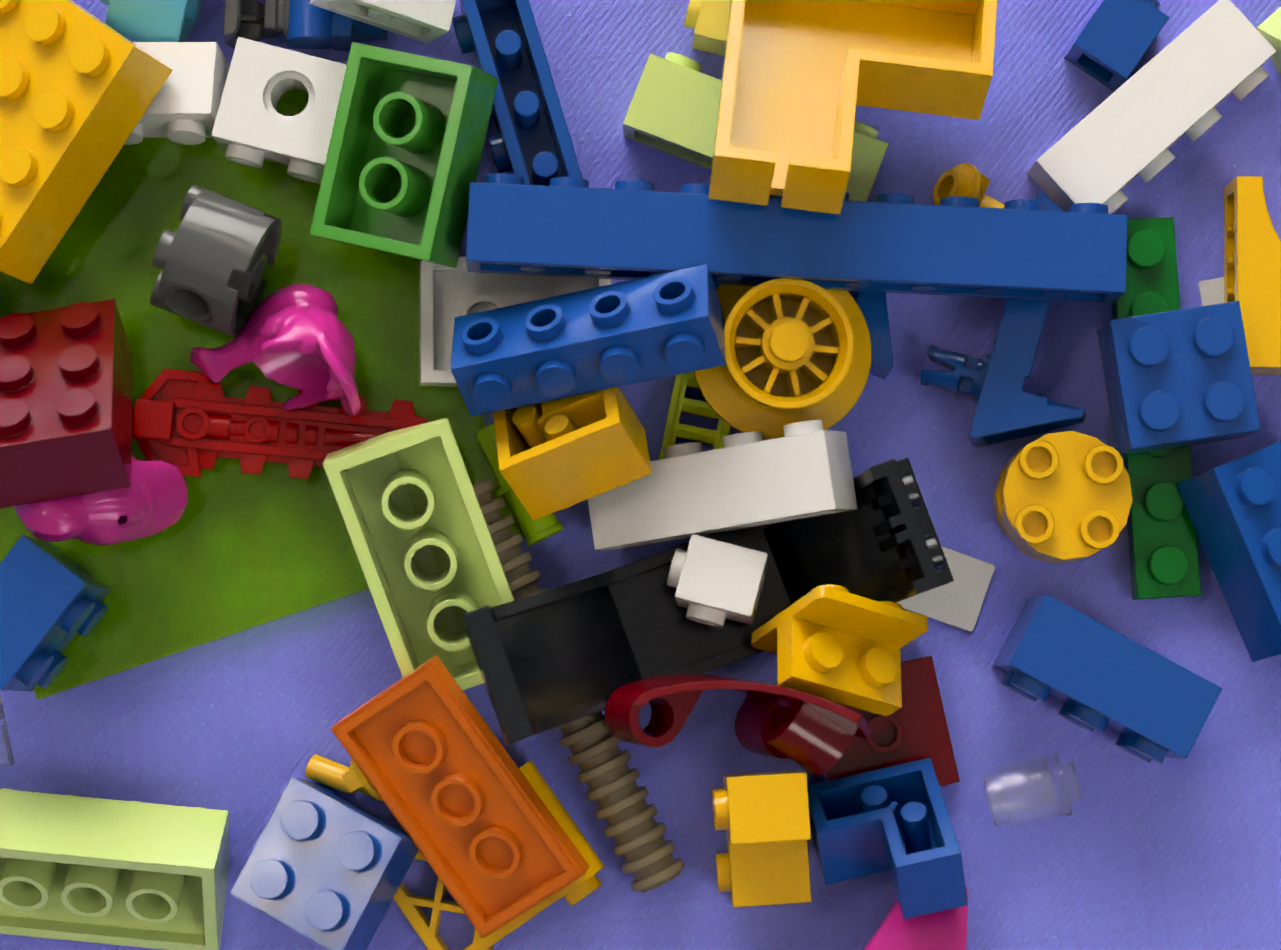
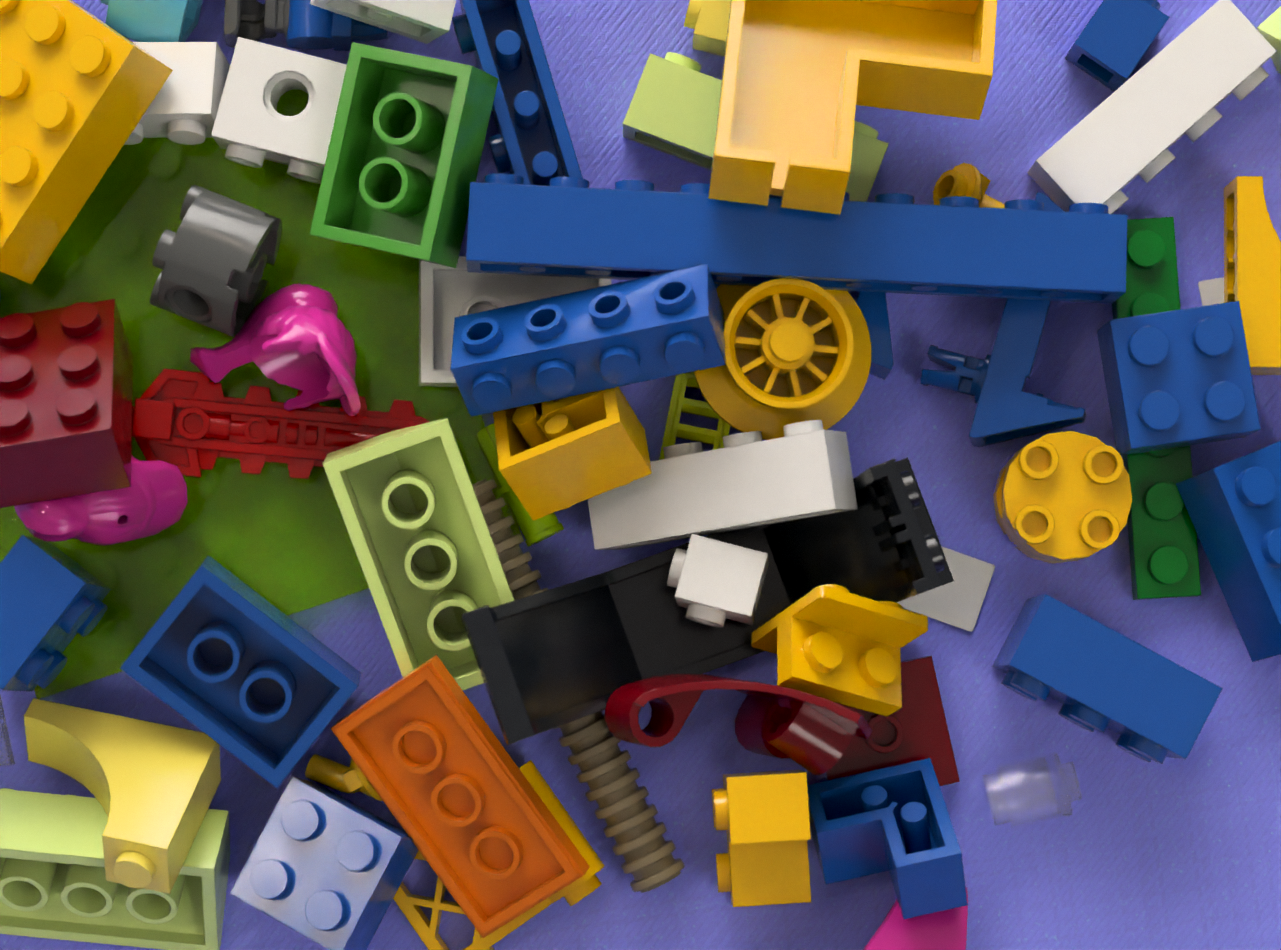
(144, 775): none -> light yellow arch
(242, 671): none -> blue brick

